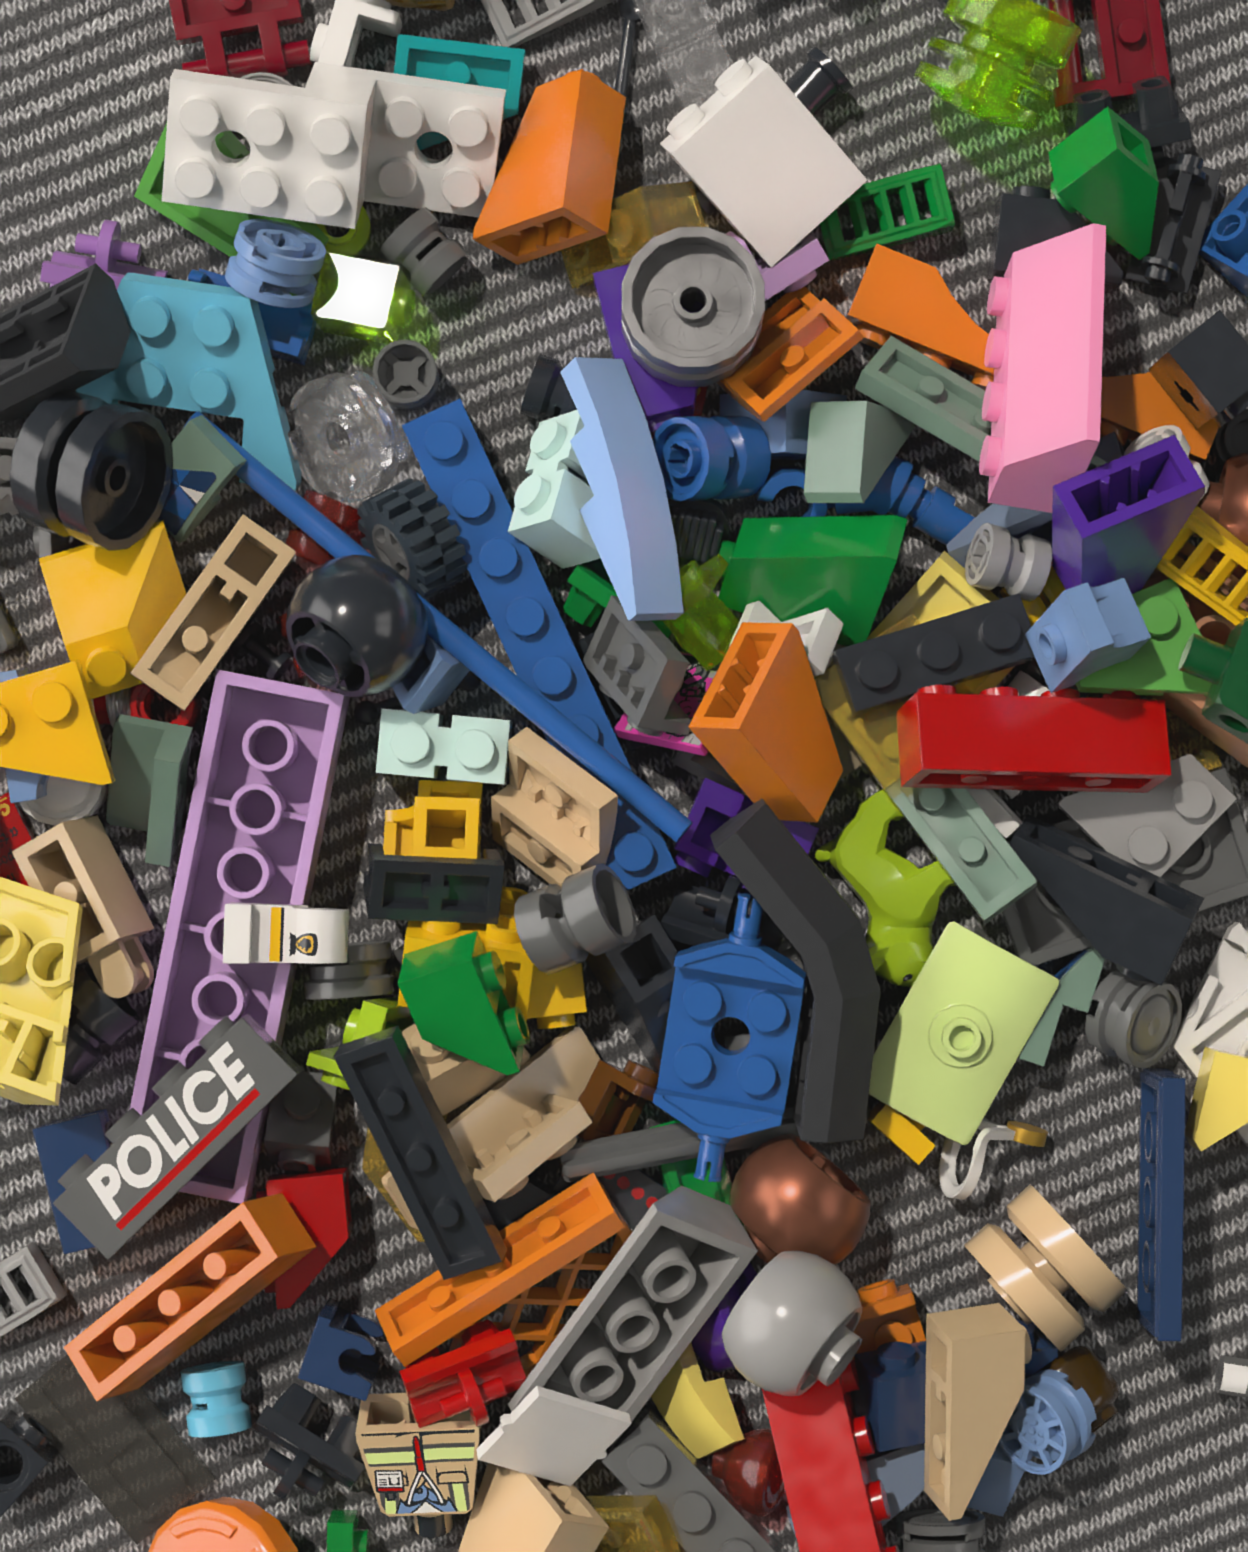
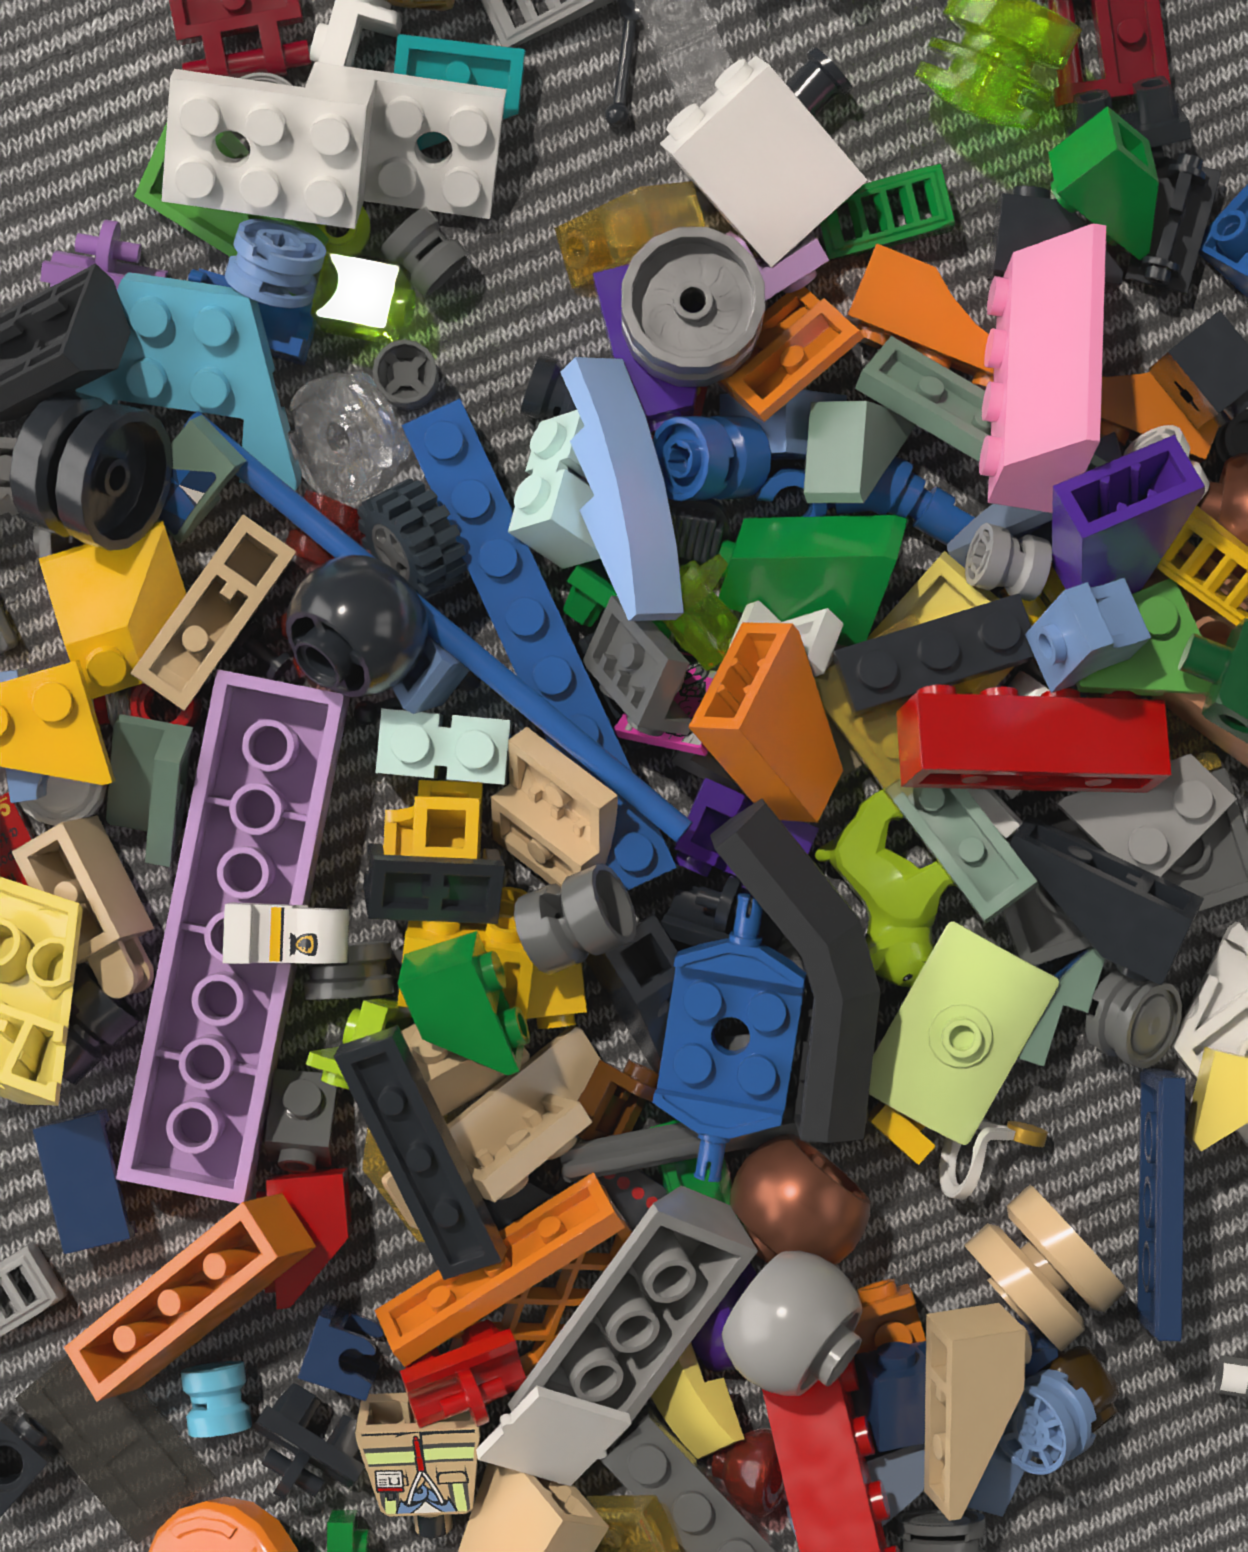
(176, 1135): dark grey brick -> none
(557, 171): orange slope -> none

